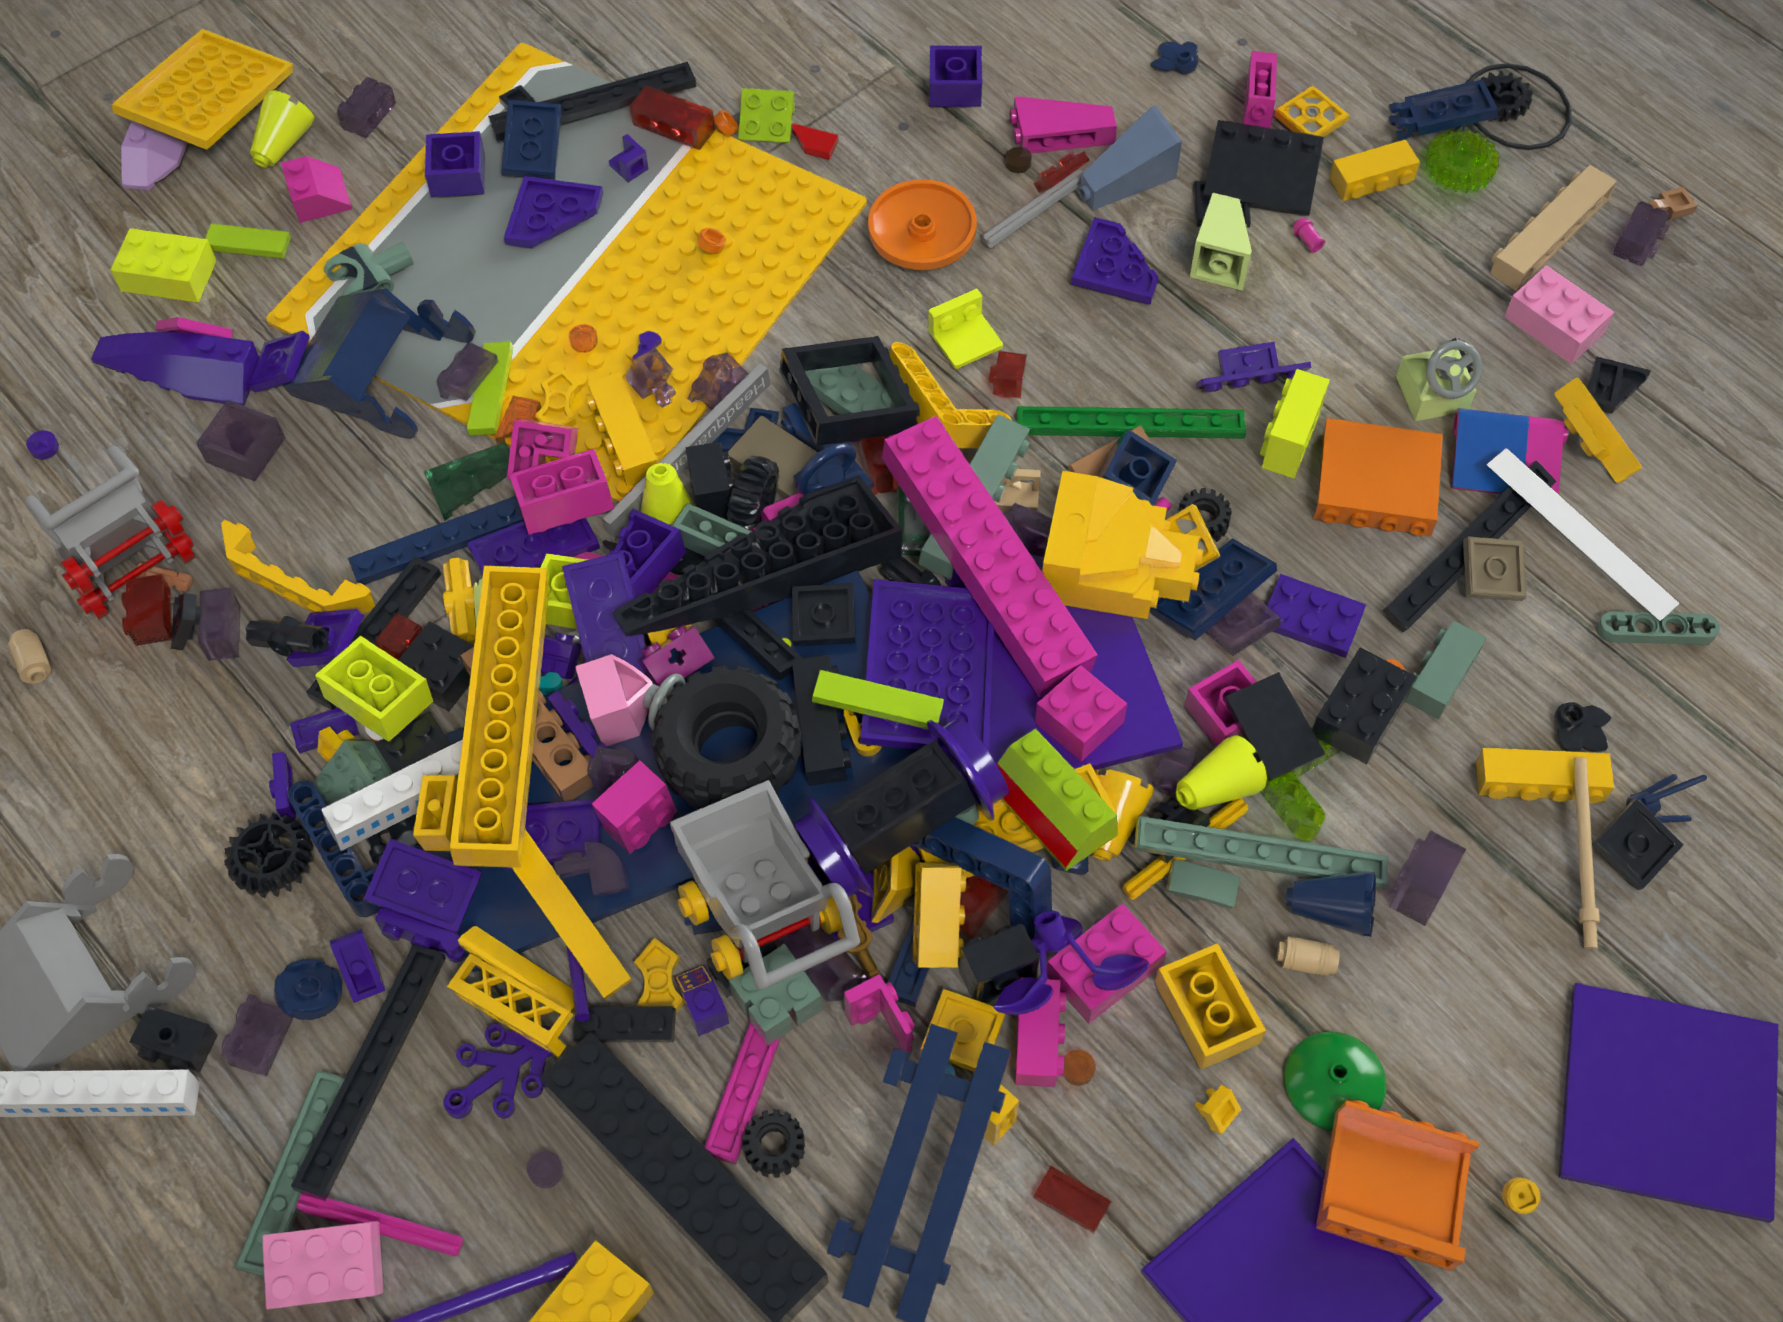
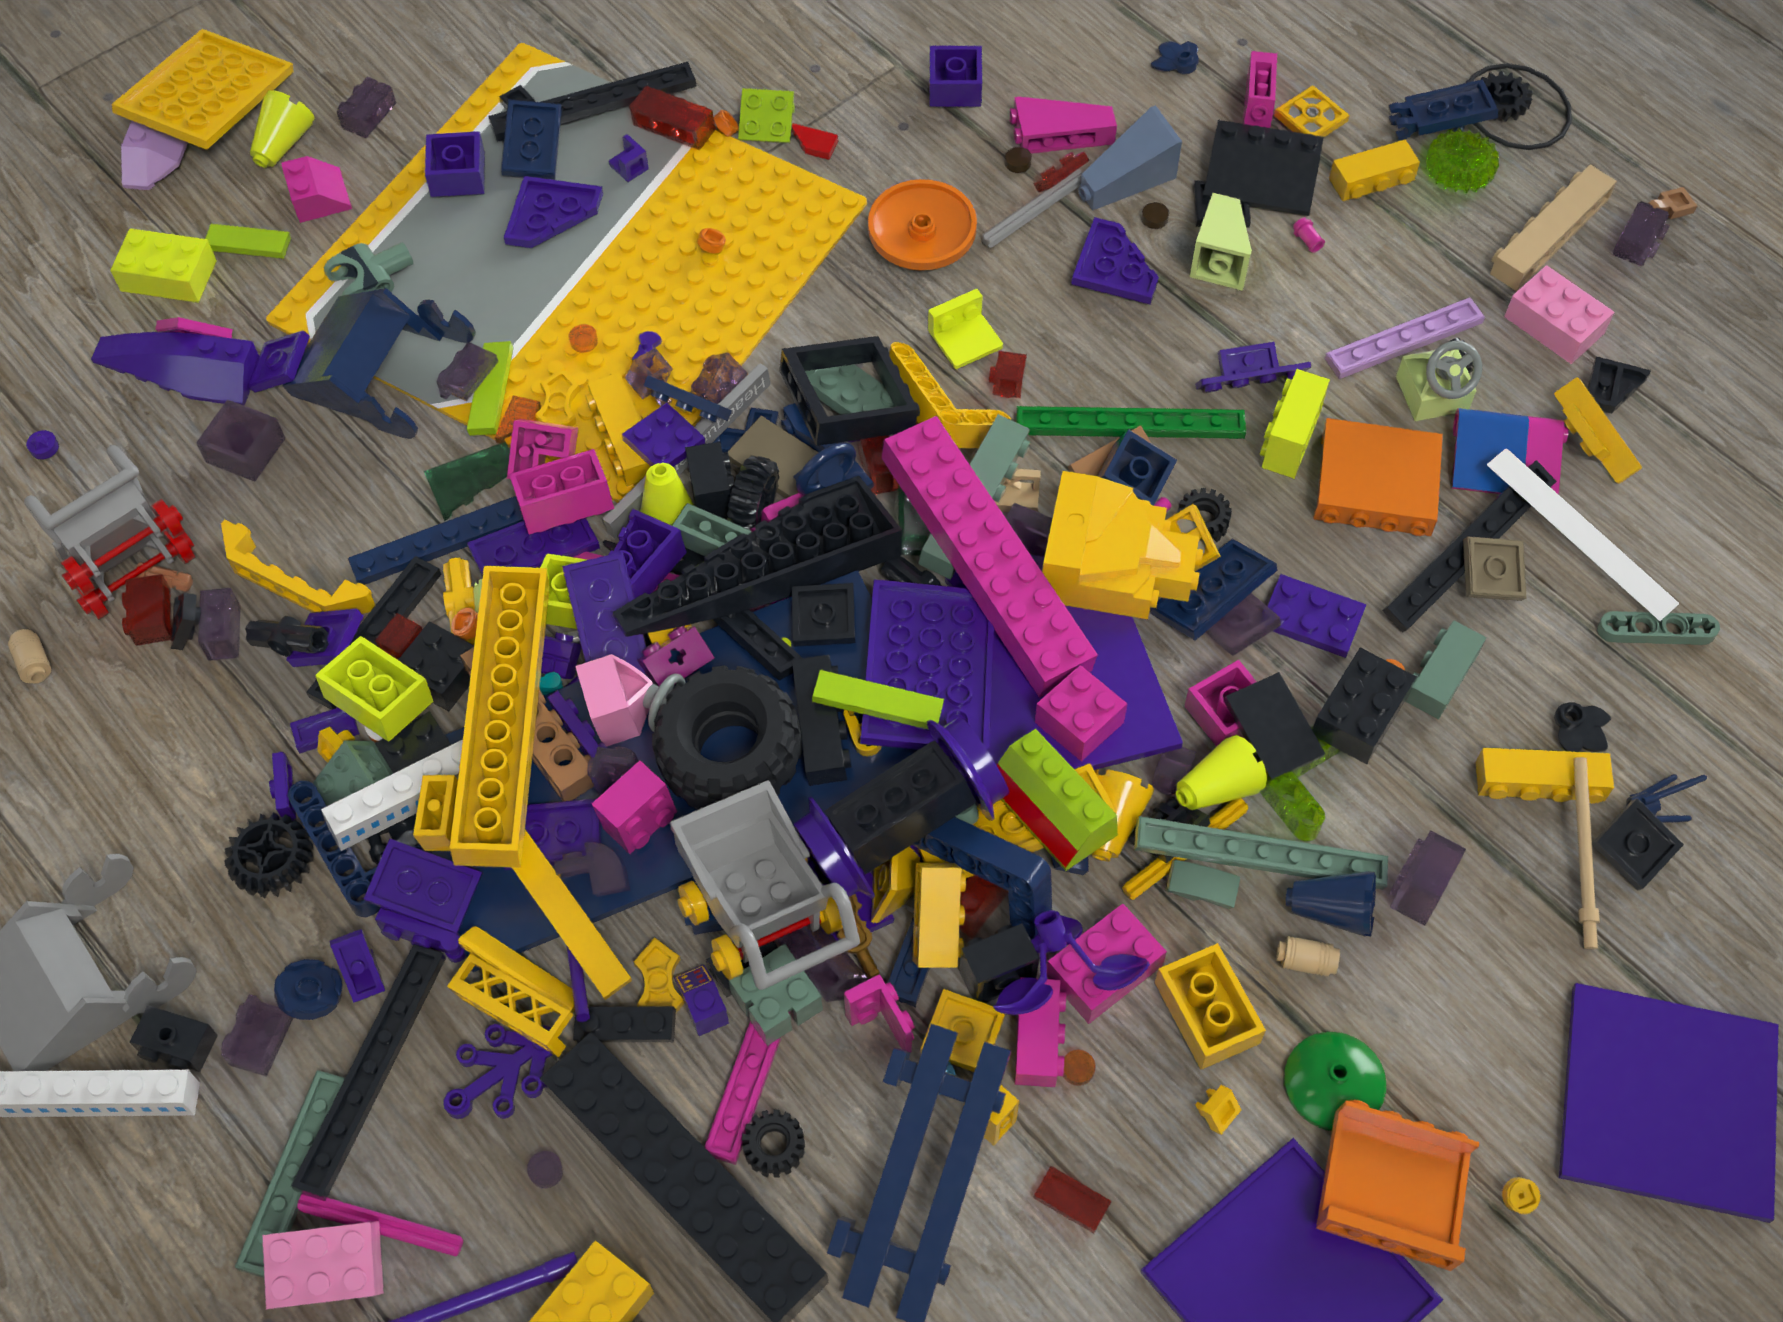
(465, 623): none -> orange tile
(663, 437): none -> dark purple plate
(687, 400): none -> dark blue plate
(1155, 215): none -> dark brown tile
(1404, 338): none -> lavender tile

